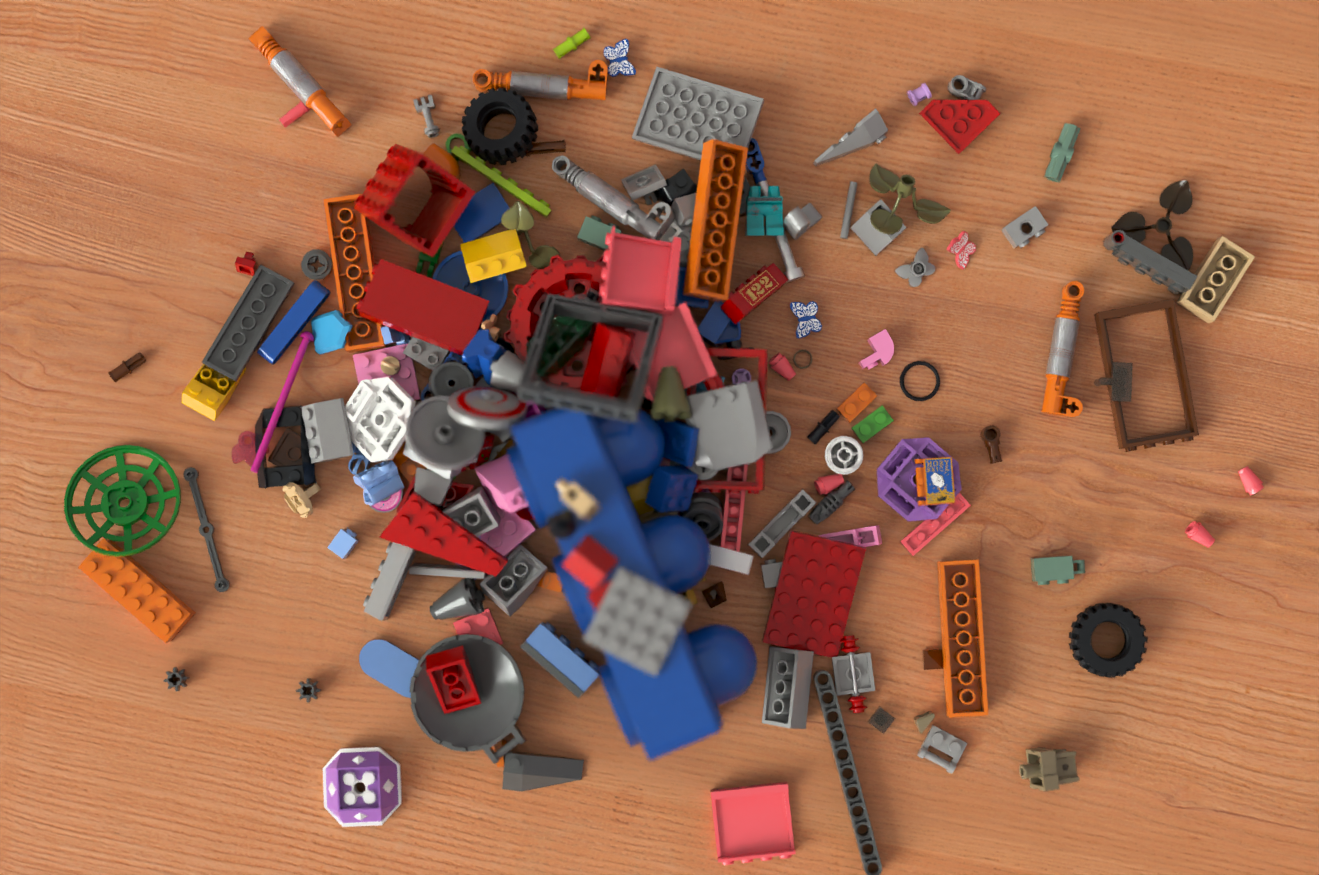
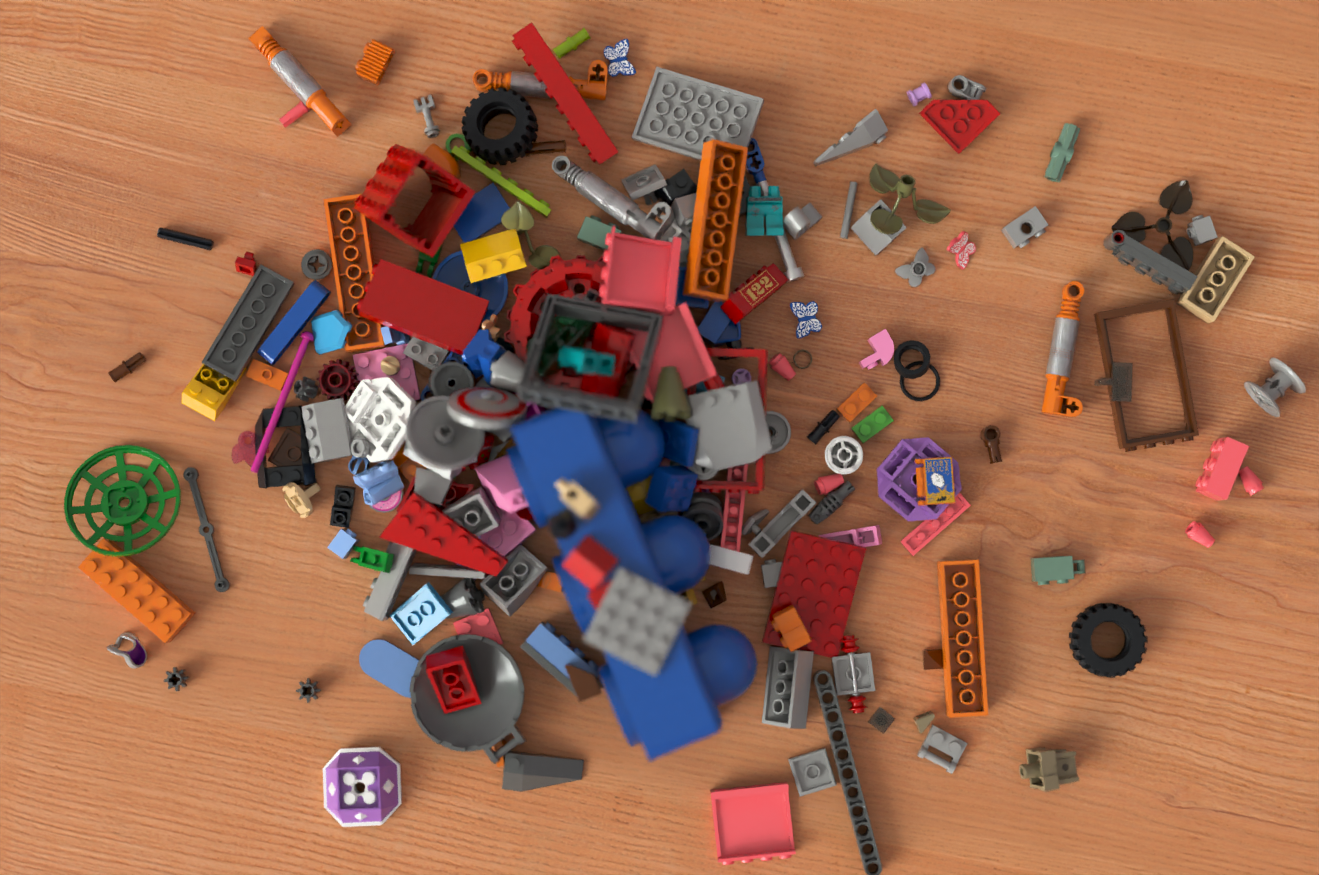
(134, 657): none -> light grey piece
(185, 238): none -> black axle
(267, 374): none -> orange plate
(305, 389): none -> dark grey gear
(328, 379): none -> dark red gear
(342, 506): none -> black slope
(360, 447): none -> light grey tile
(373, 559): none -> green hinge
(374, 62): none -> orange brick
(421, 613): none -> tile
(565, 93): none -> red brick
(584, 682): none -> reddish brown slope
(587, 360): none -> teal hips
(752, 523): none -> light grey piece
(791, 628): none -> orange brick
(812, 772): none -> light grey tile
(915, 345): none -> black tyre
(1201, 230): none -> light grey brick
(1221, 468): none -> coral brick
(1275, 387): none -> light grey piece

